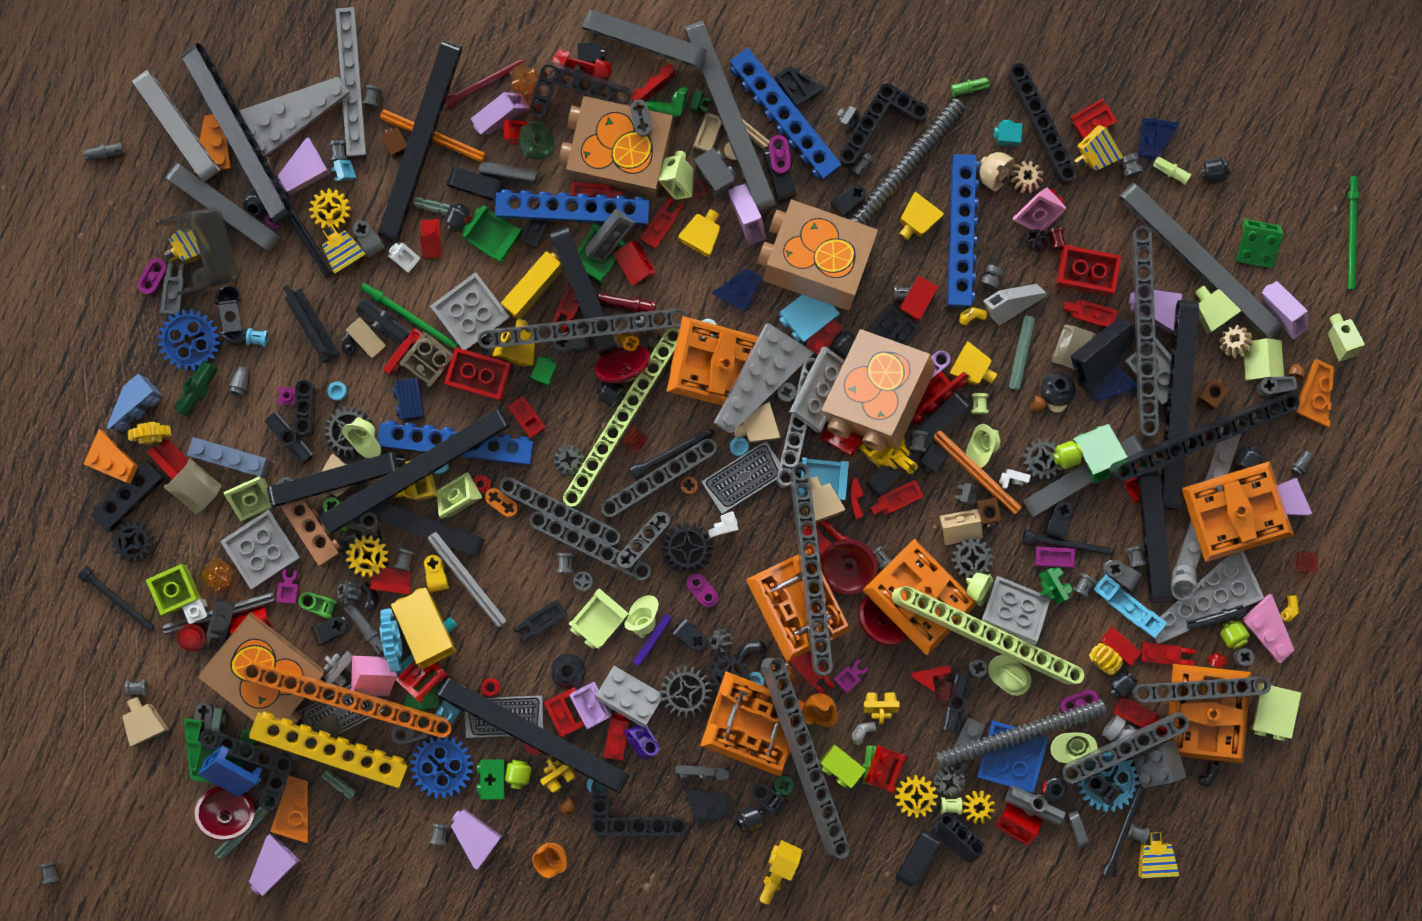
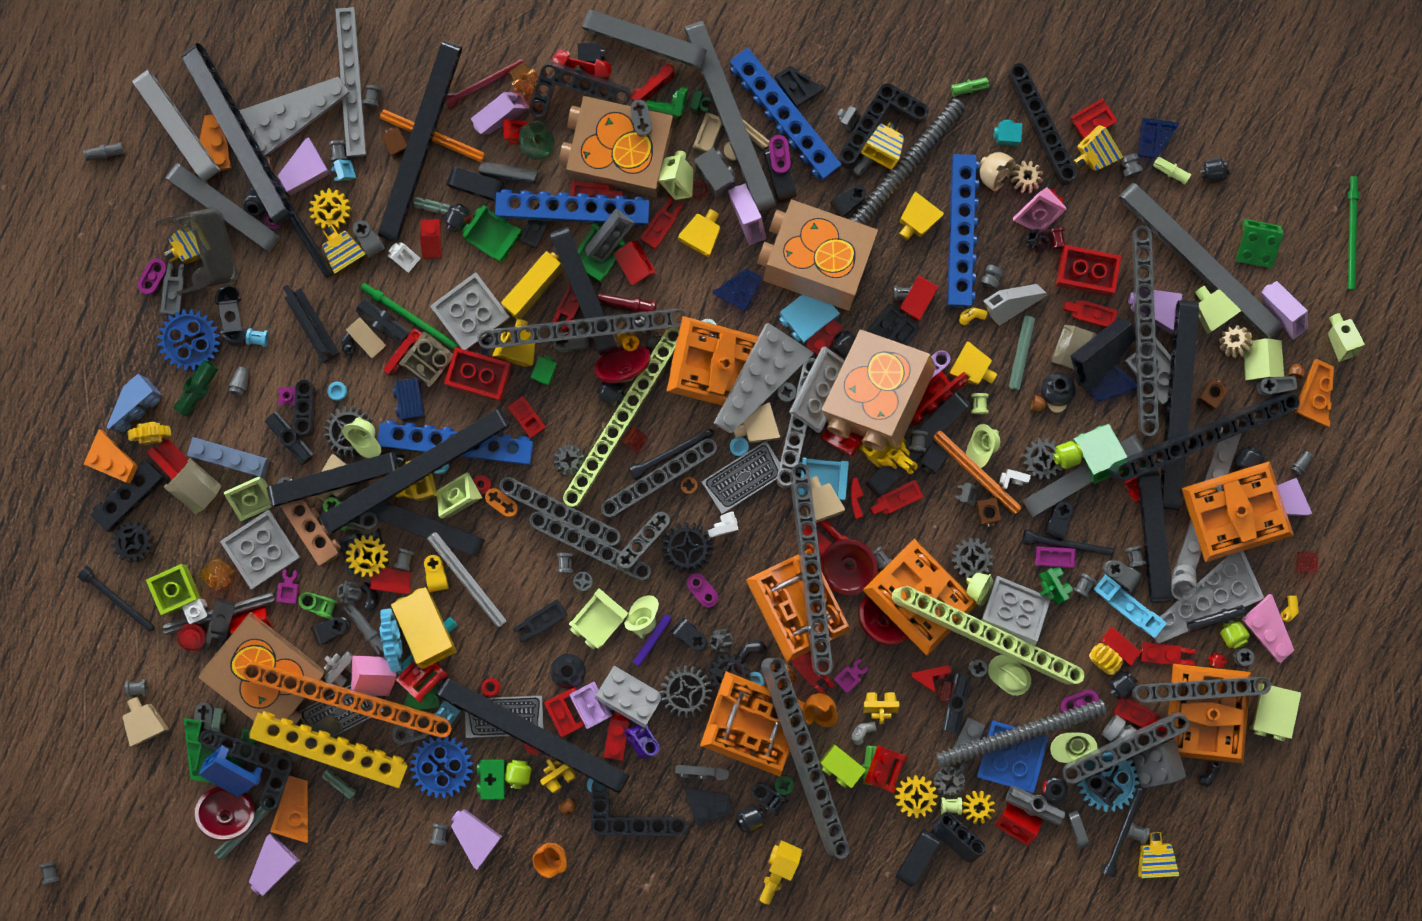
(884, 145): none -> yellow torso
(961, 526): tan panel -> none

